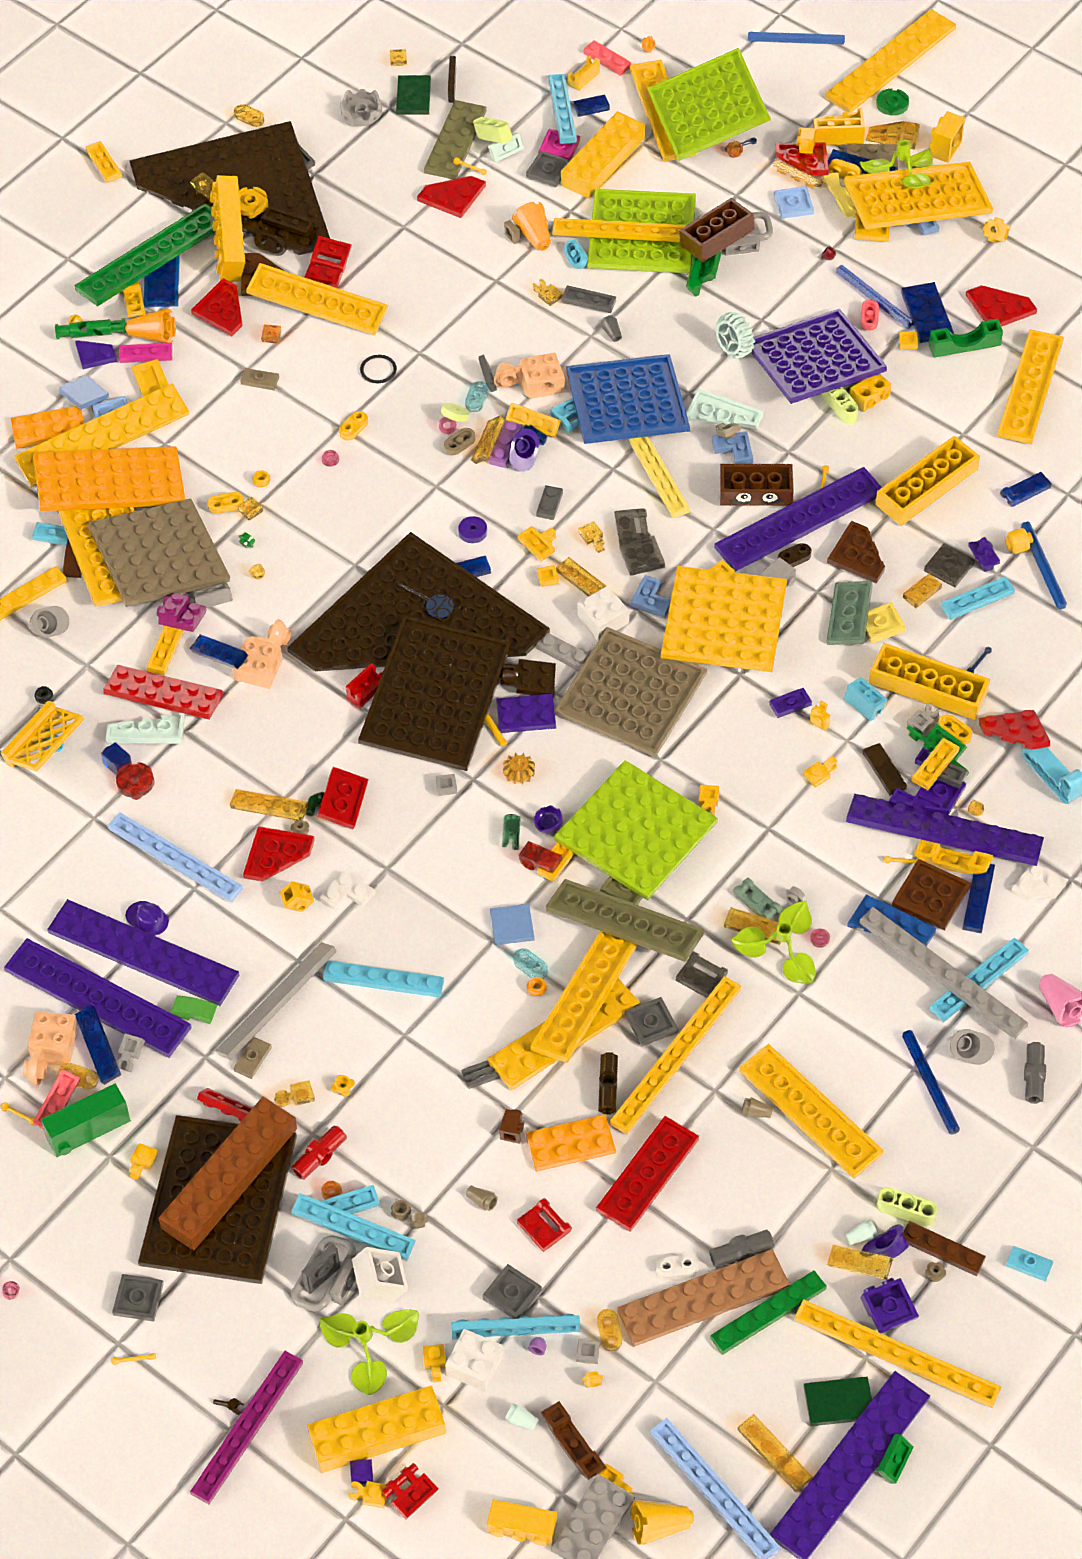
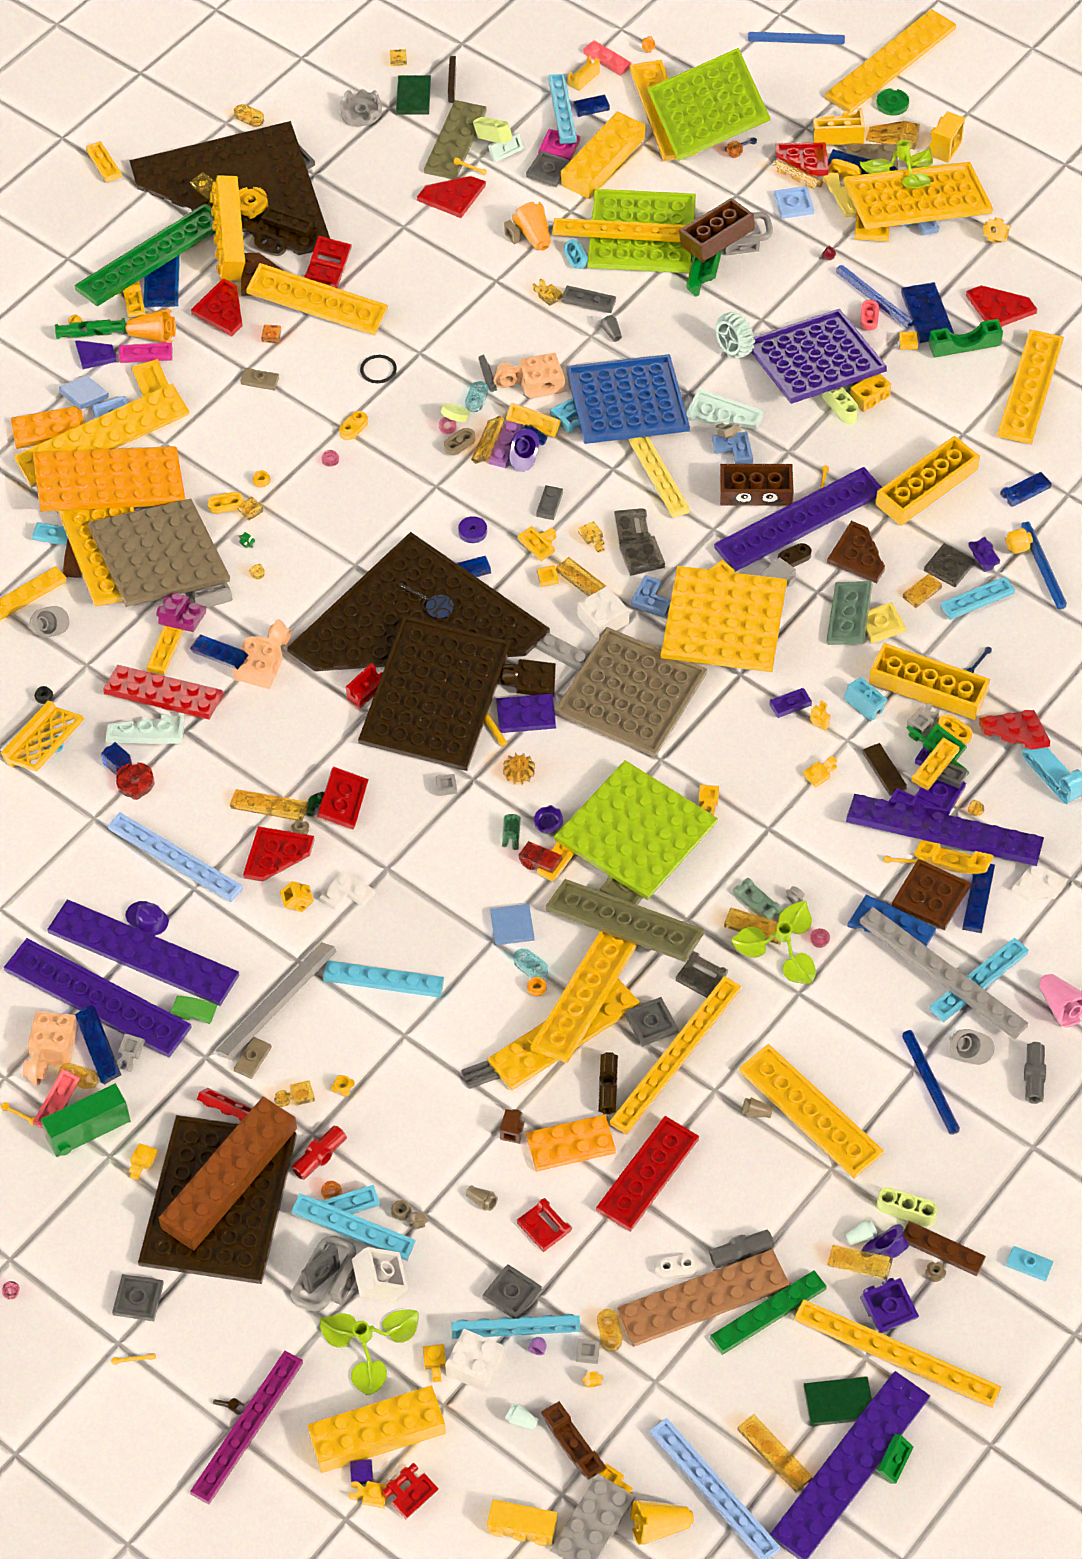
(806, 140): yellow brick -> none

